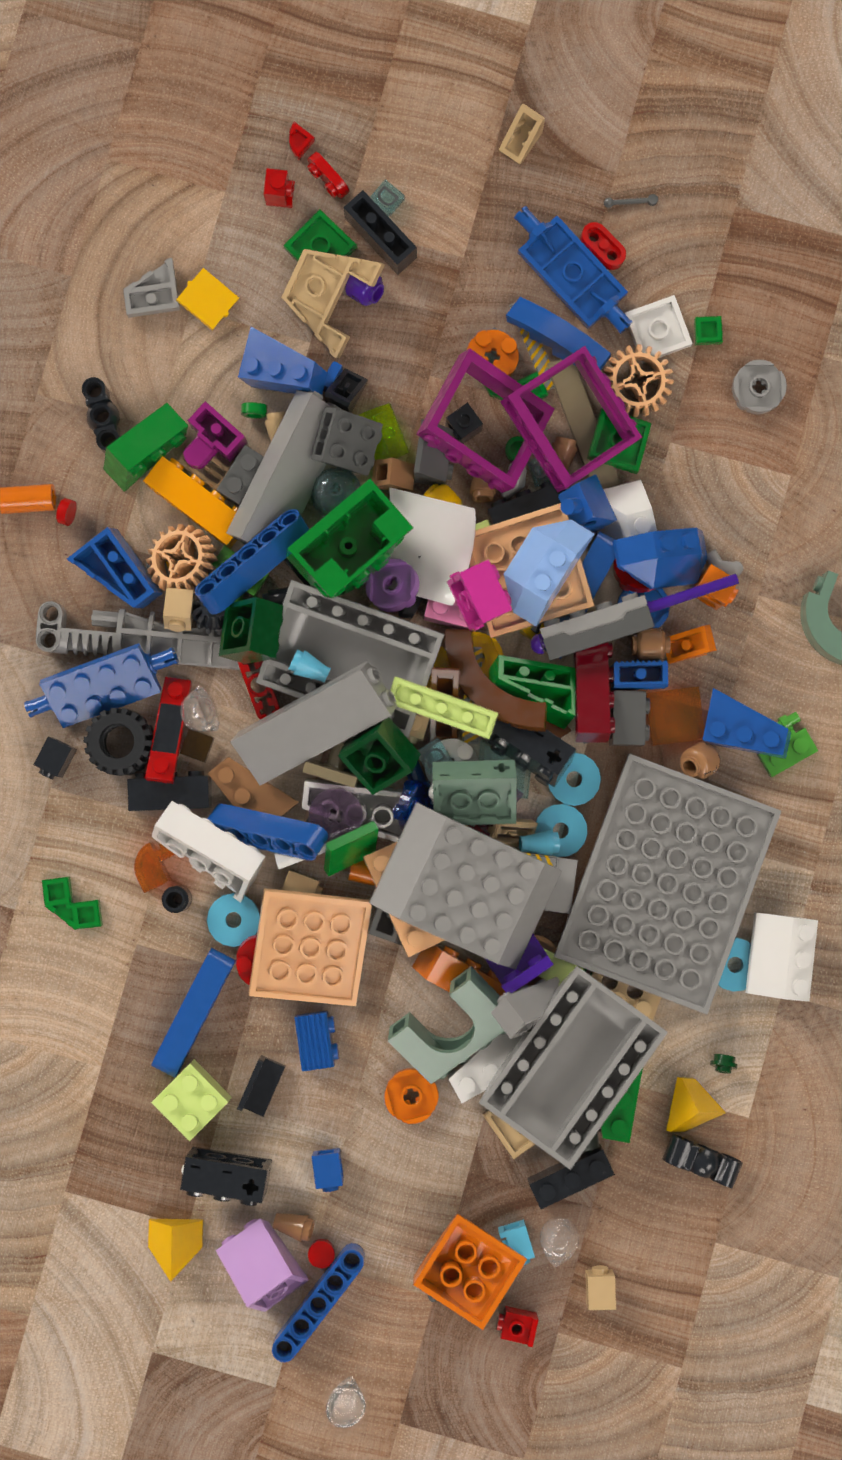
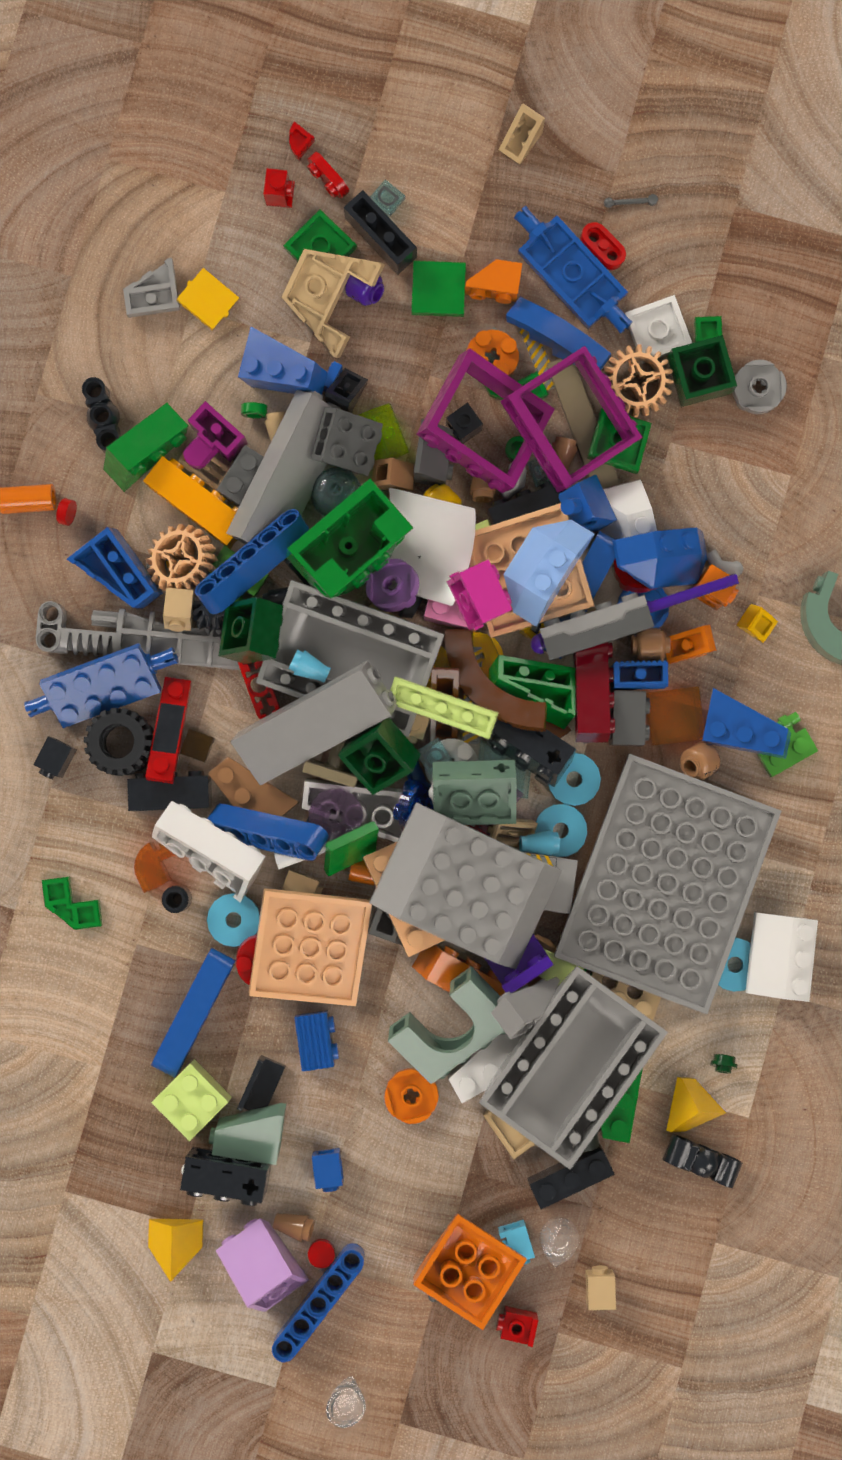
(200, 711): clear piece -> none
(250, 1135): none -> sand green slope
(438, 288): none -> green tile
(496, 281): none -> orange slope
(702, 371): none -> dark green brick
(757, 622): none -> yellow slope

